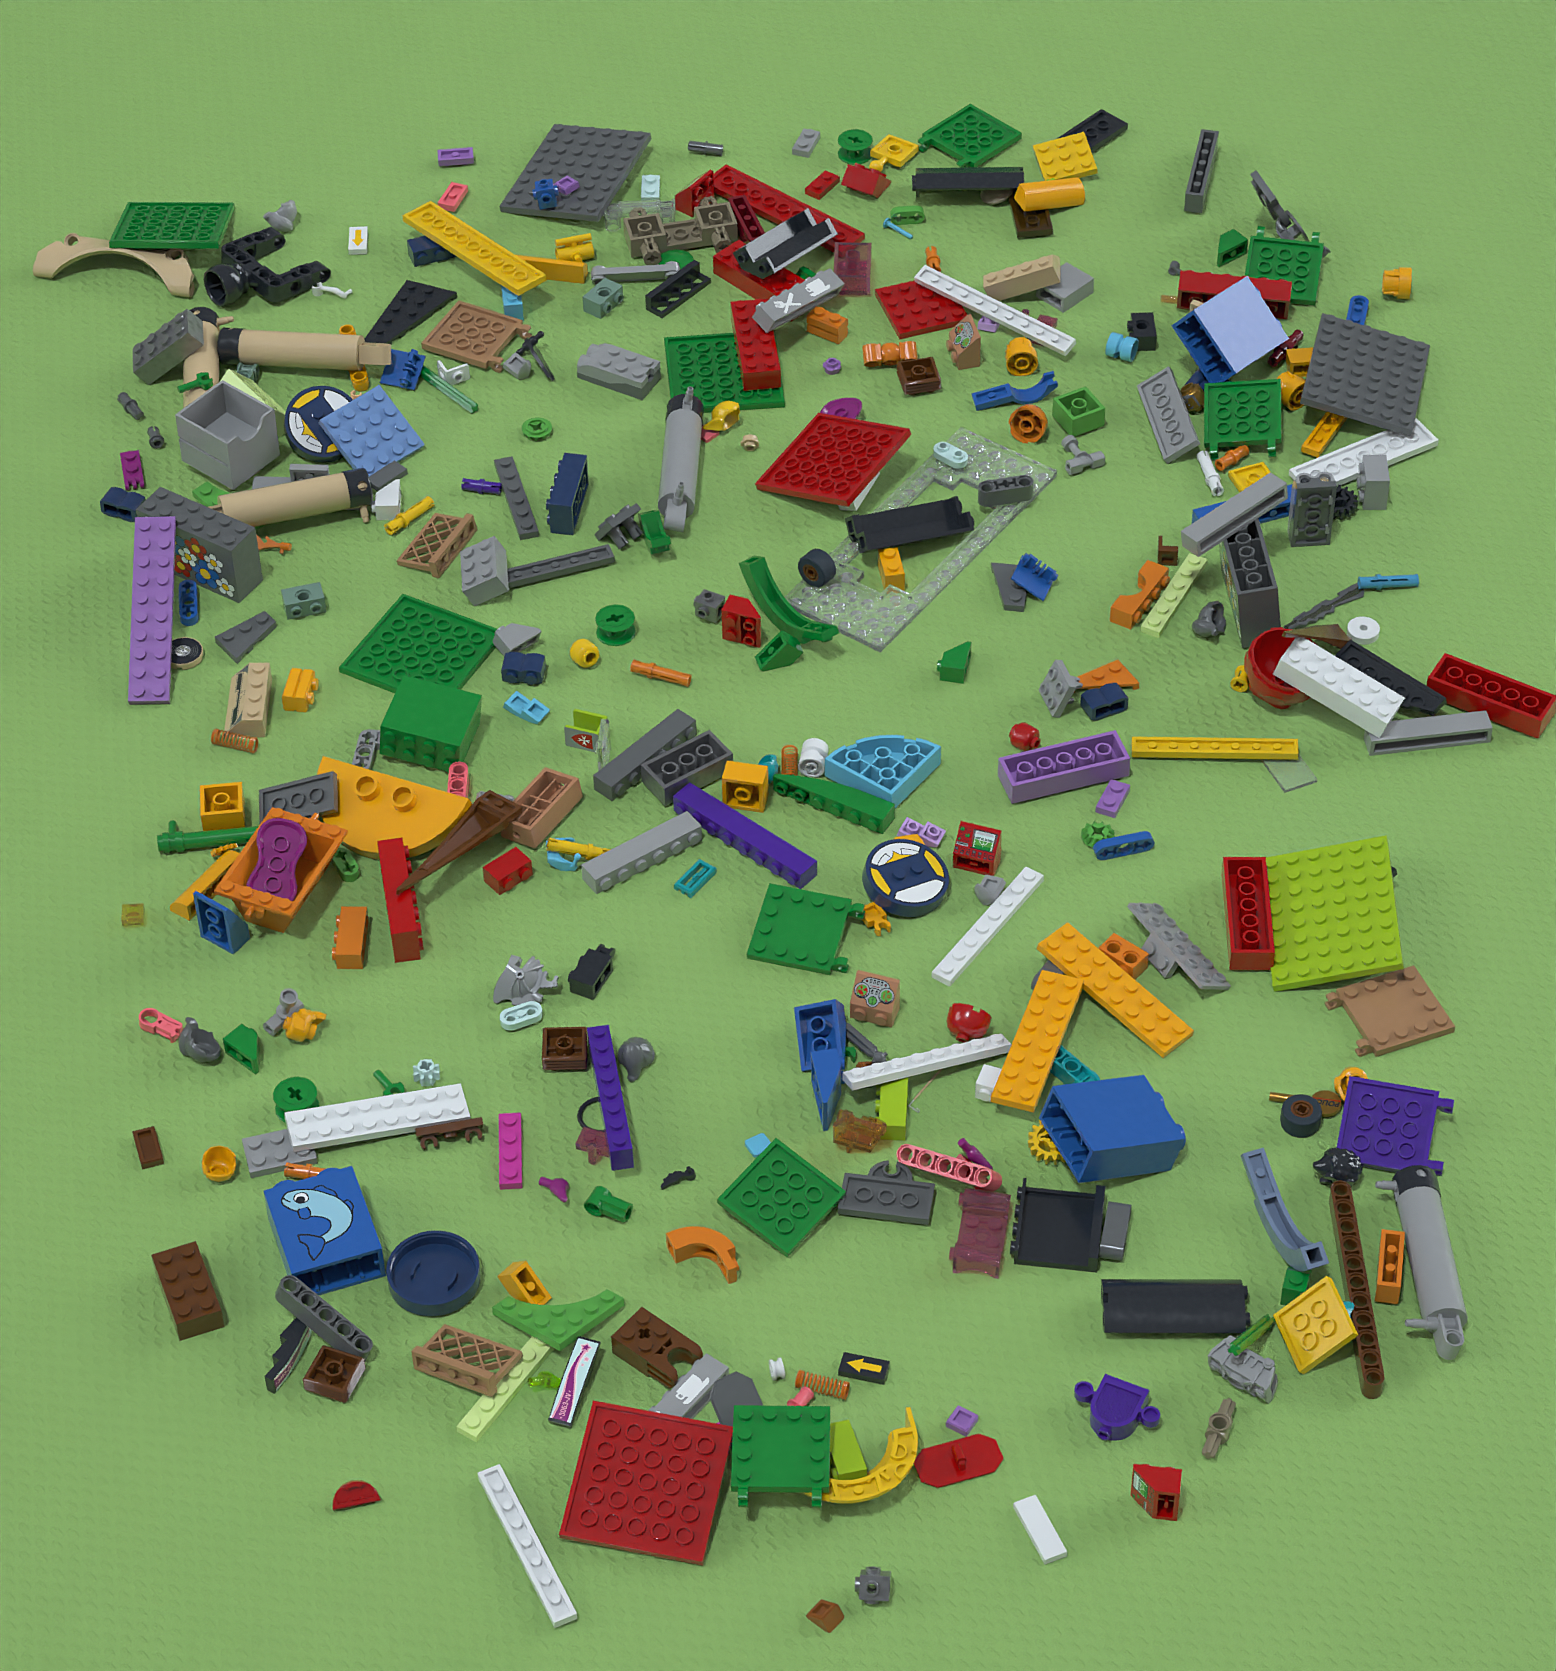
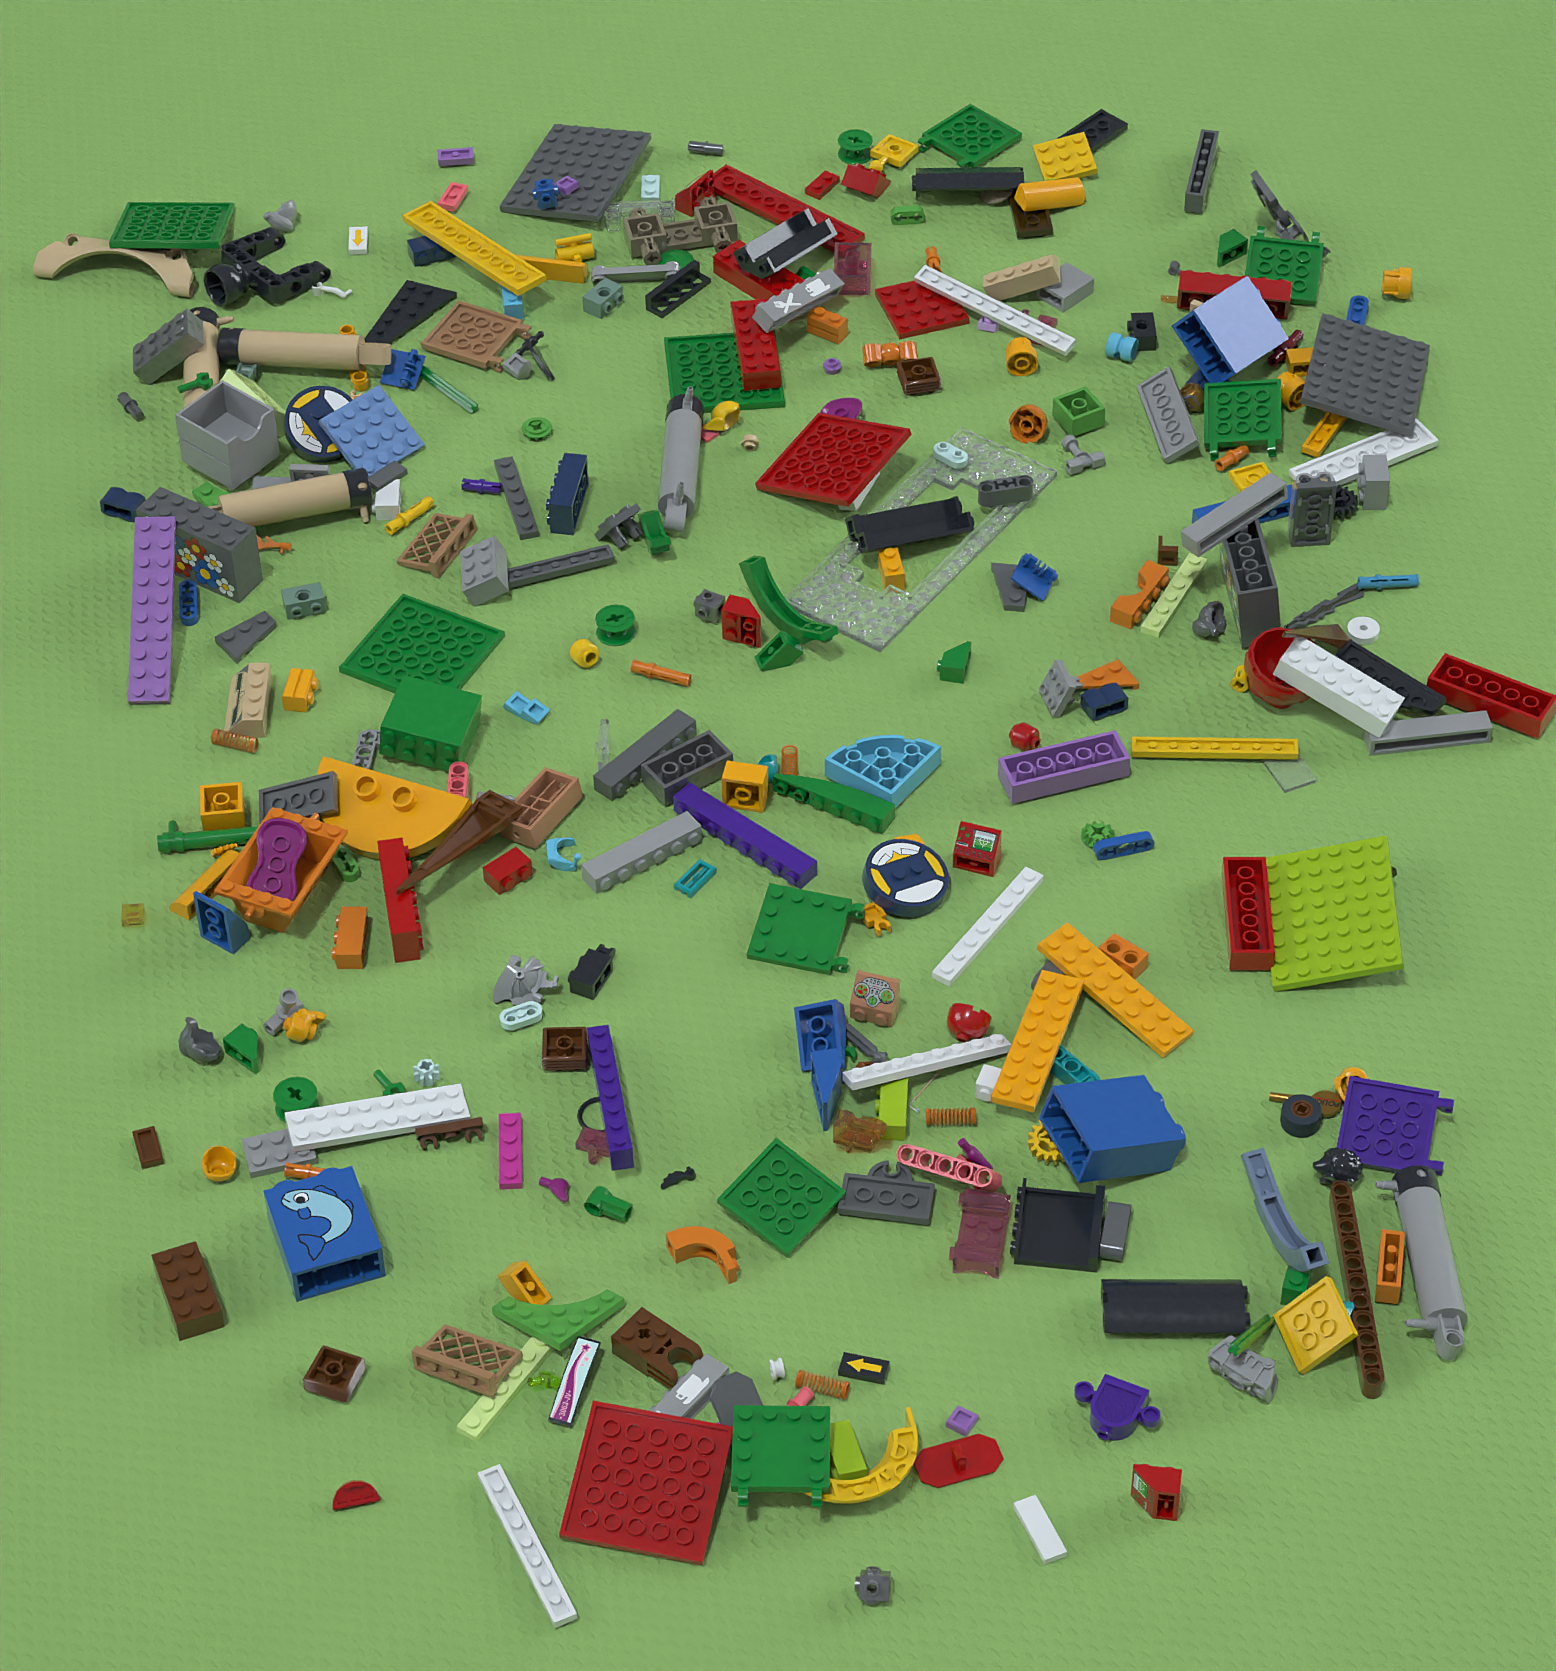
(132, 469): magenta hinge -> none
(156, 440): dark grey pin -> none
(163, 1026): coral piece -> none
(186, 653): tile -> none
(293, 1343): black slope -> none
(318, 1308): dark grey beam -> none
(433, 1273): dark blue piece -> none
(453, 375): white bracket -> none
(515, 637): light grey slope -> none
(523, 668): dark blue brick -> none
(571, 848): yellow pin -> none
(585, 730): piece -> none
(619, 370): light grey piece -> none
(635, 1055): dark grey hair -> none
(747, 223): dark red brick -> none
(757, 1144): medium azure piece -> none
(806, 143): light grey plate -> none
(813, 757): white wheel -> none
(816, 568): black wheel -> none
(826, 1615): dark orange slope -> none
(887, 222): medium azure pin -> none
(929, 833): lavender slope -> none
(965, 344): nougat slope -> none
(972, 1111): none -> orange piece
(989, 889): light grey plate -> none
(1006, 393): blue piece -> none
(1112, 798): medium lavender plate -> none
(1171, 947): light grey bracket -> none
(1212, 478): white pin -> none
(1222, 1420): dark tan axle -> none
(1392, 1011): medium nougat plate -> none

